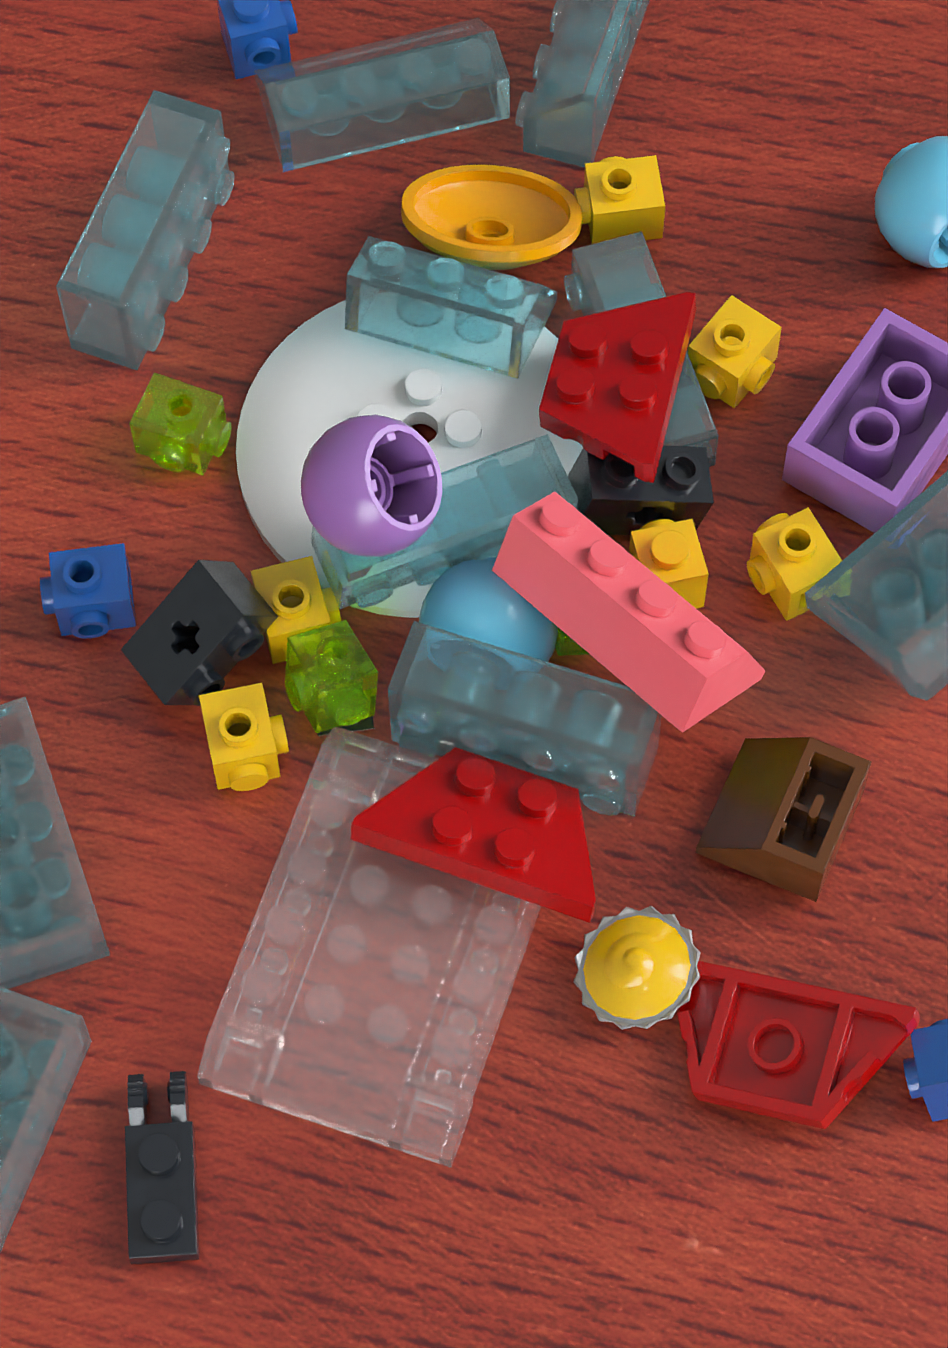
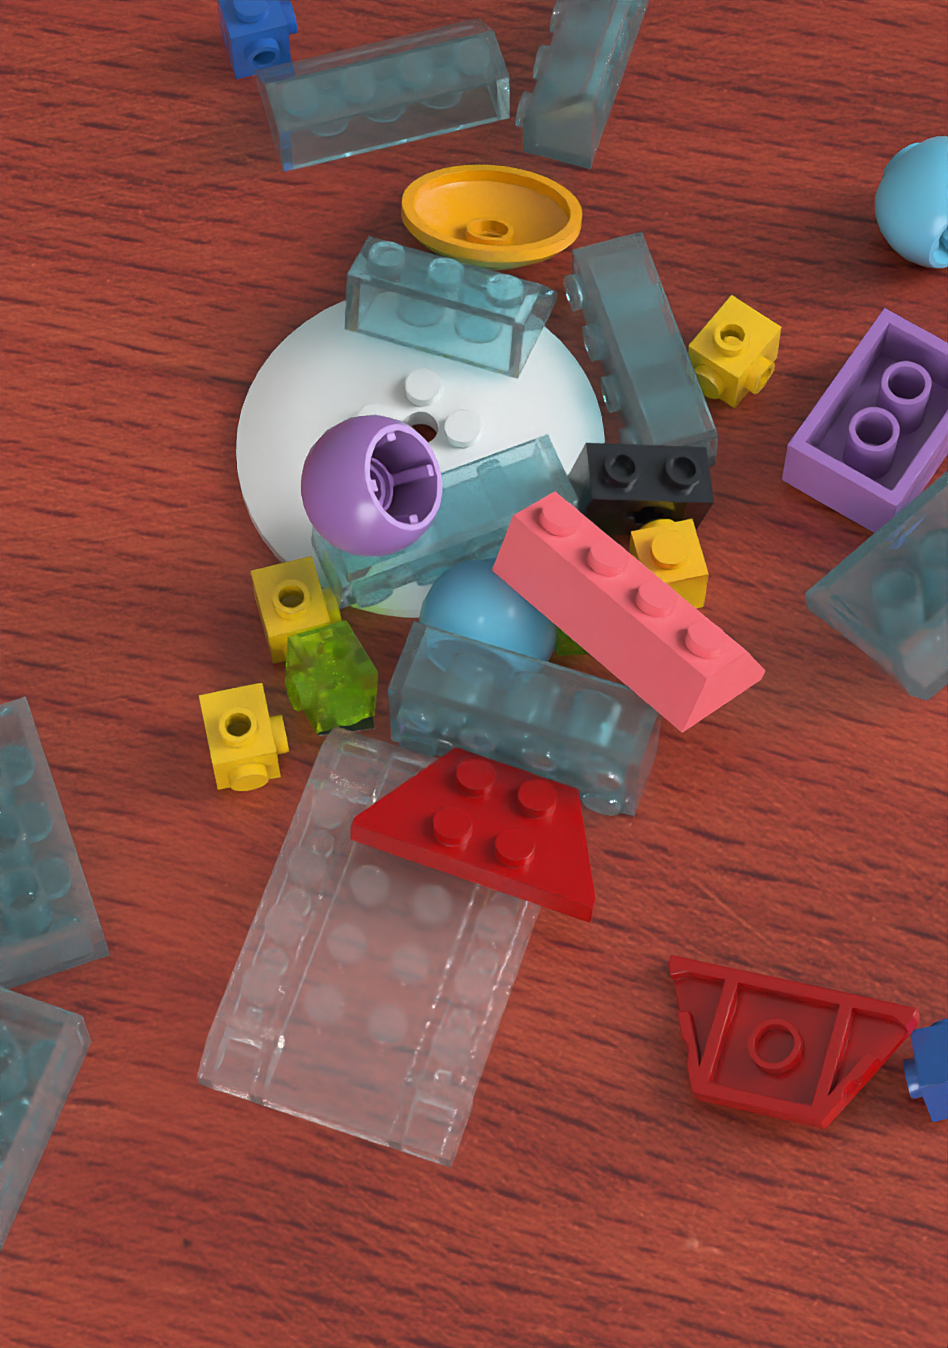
(89, 590): blue brick -> none
(146, 231): clear light blue brick -> none
(161, 1177): black hinge -> none
(180, 425): clear neon green brick -> none
(199, 633): black brick -> none
(619, 379): red wing -> none
(622, 198): yellow brick -> none
(637, 968): yellow piece -> none
(785, 811): reddish brown slope -> none
(789, 559): yellow brick -> none

